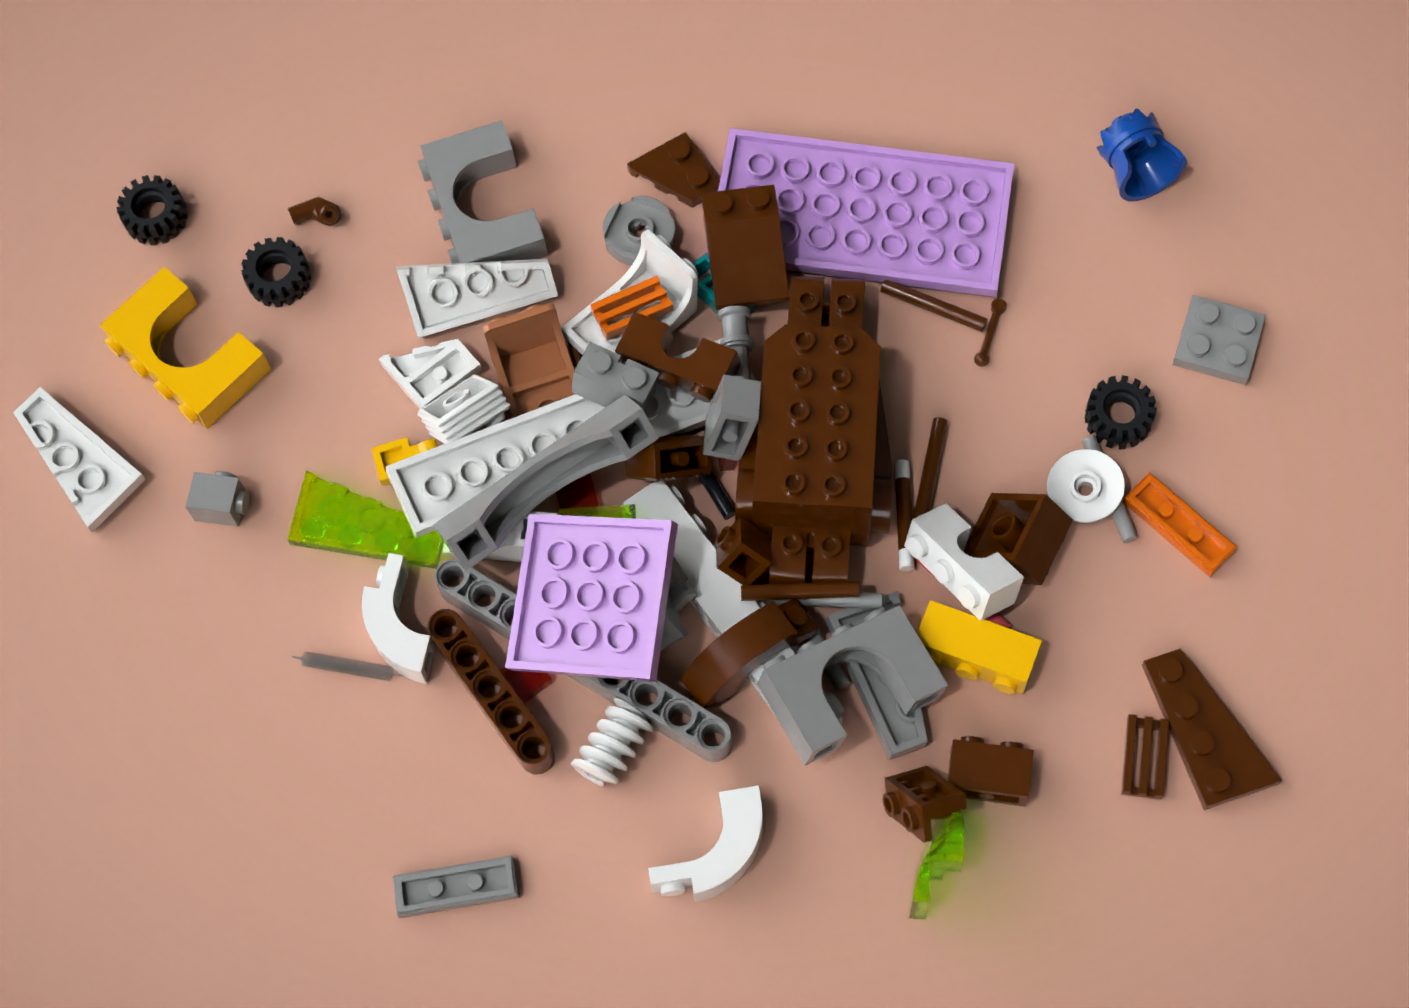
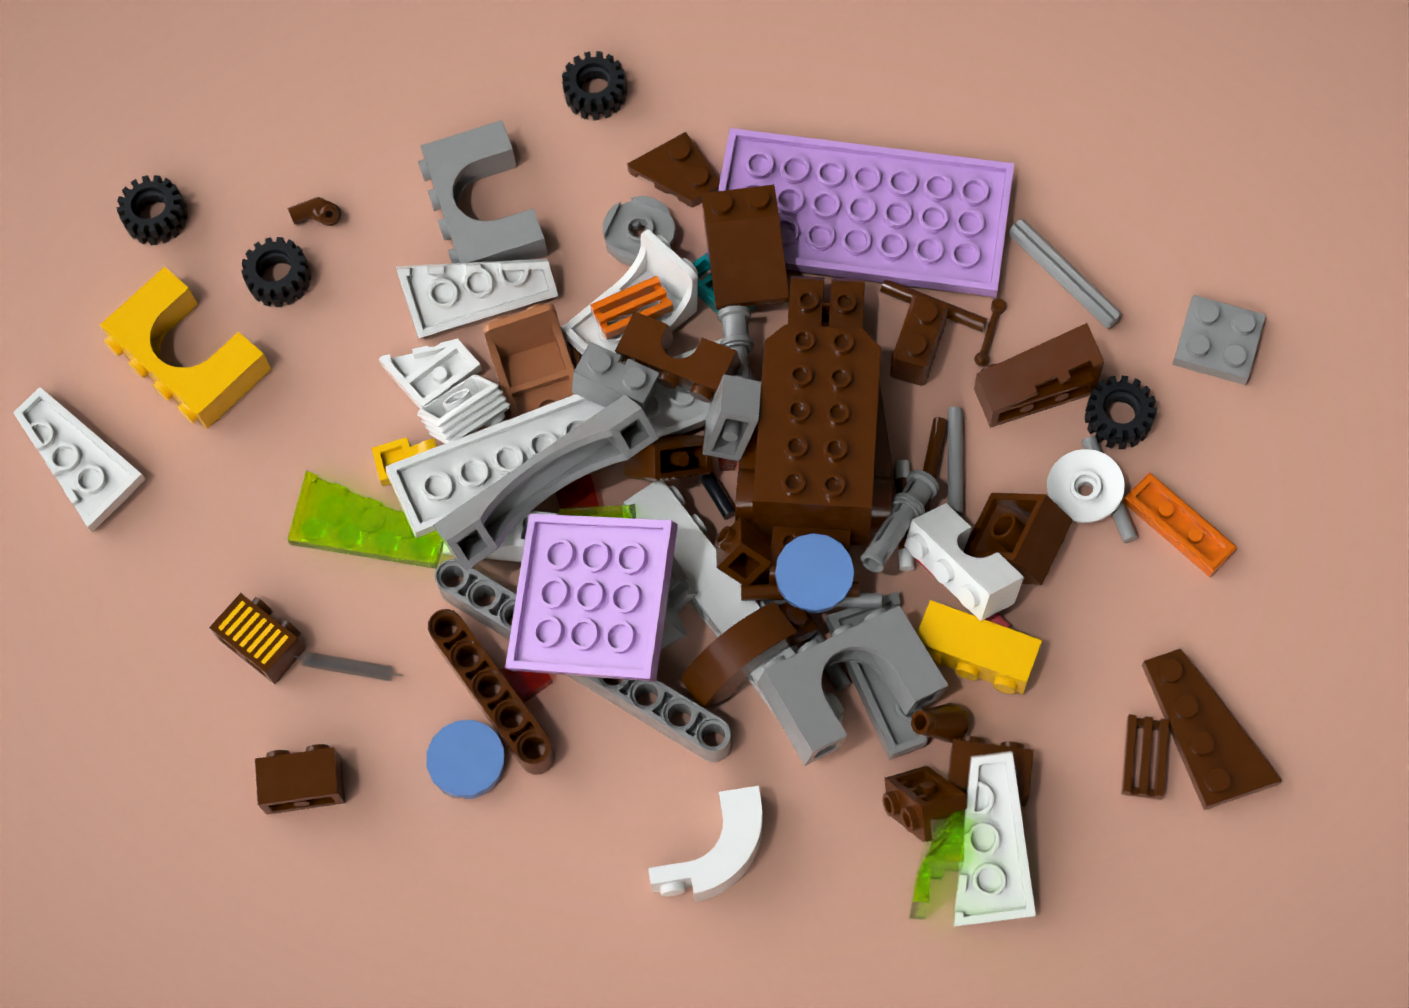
(217, 498): light grey brick -> none
(258, 637): none -> reddish brown brick
(299, 779): none -> reddish brown brick
(400, 647): white arch -> none
(455, 886): light grey tile -> none
(466, 759): none -> medium blue tile
(589, 69): none -> black tyre
(611, 743): white piece -> none
(814, 573): none -> medium blue tile
(905, 507): none -> light grey pin
(919, 340): none -> reddish brown brick
(941, 722): none -> reddish brown cone
(955, 459): none -> light grey bar
(995, 865): none -> white wing
(1040, 377): none -> reddish brown wedge
(1065, 273): none -> light grey axle
(1140, 156): blue hat -> none

